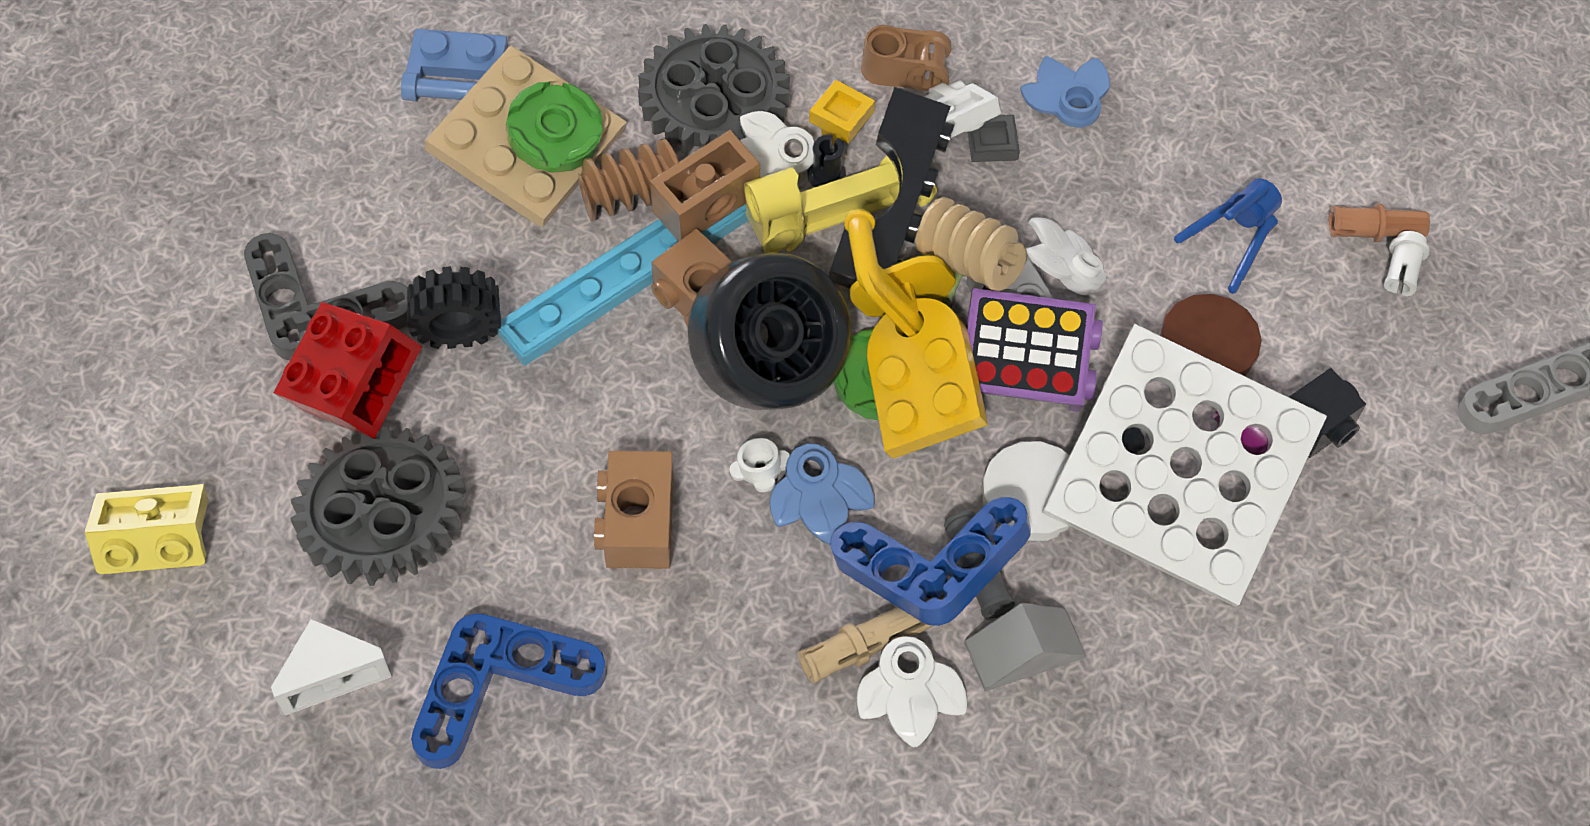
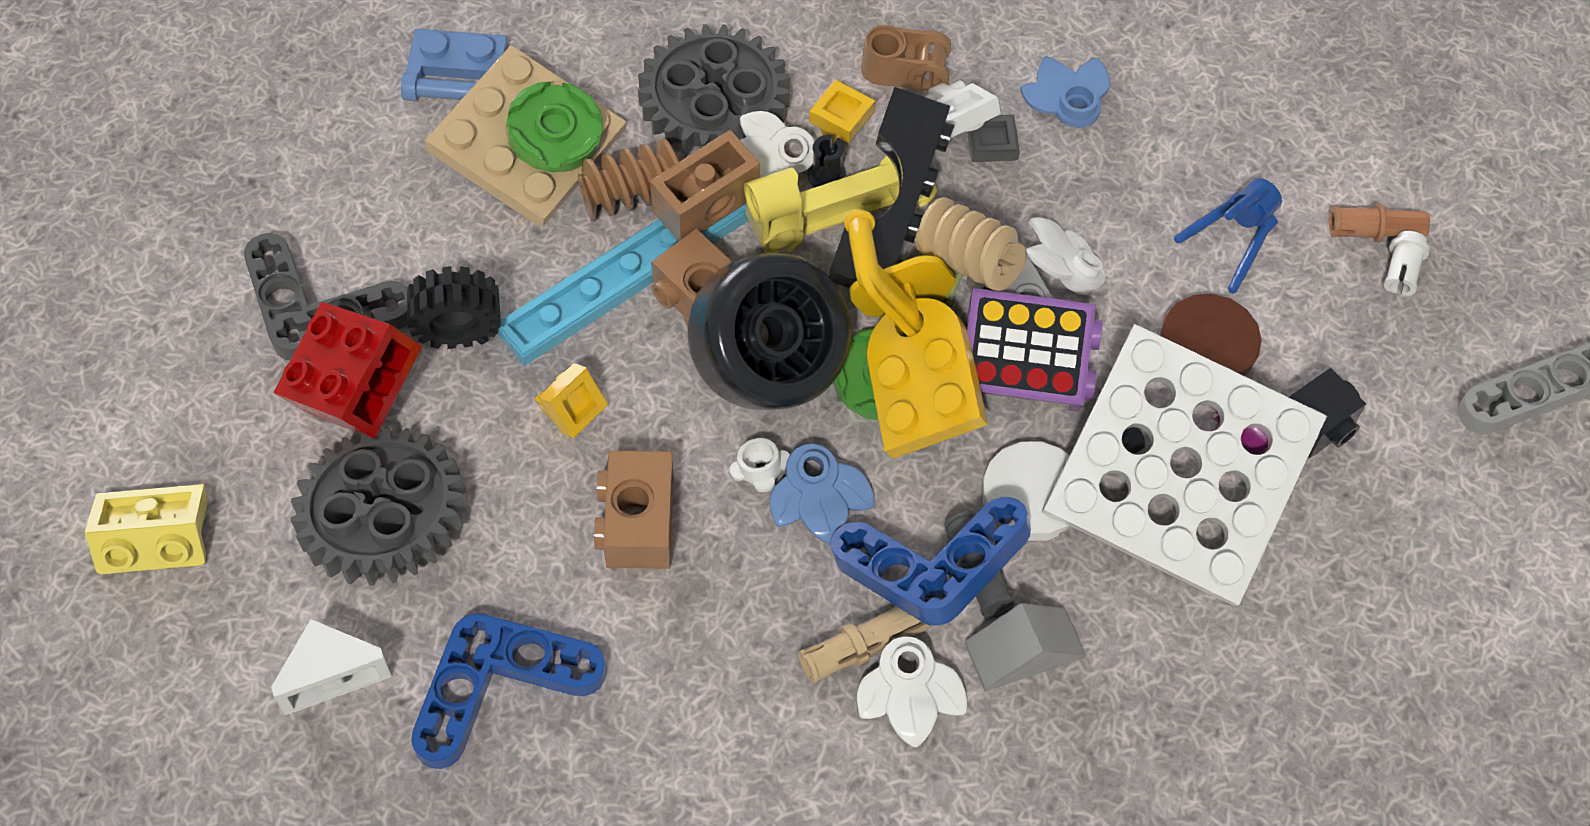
(572, 400): none -> yellow tile

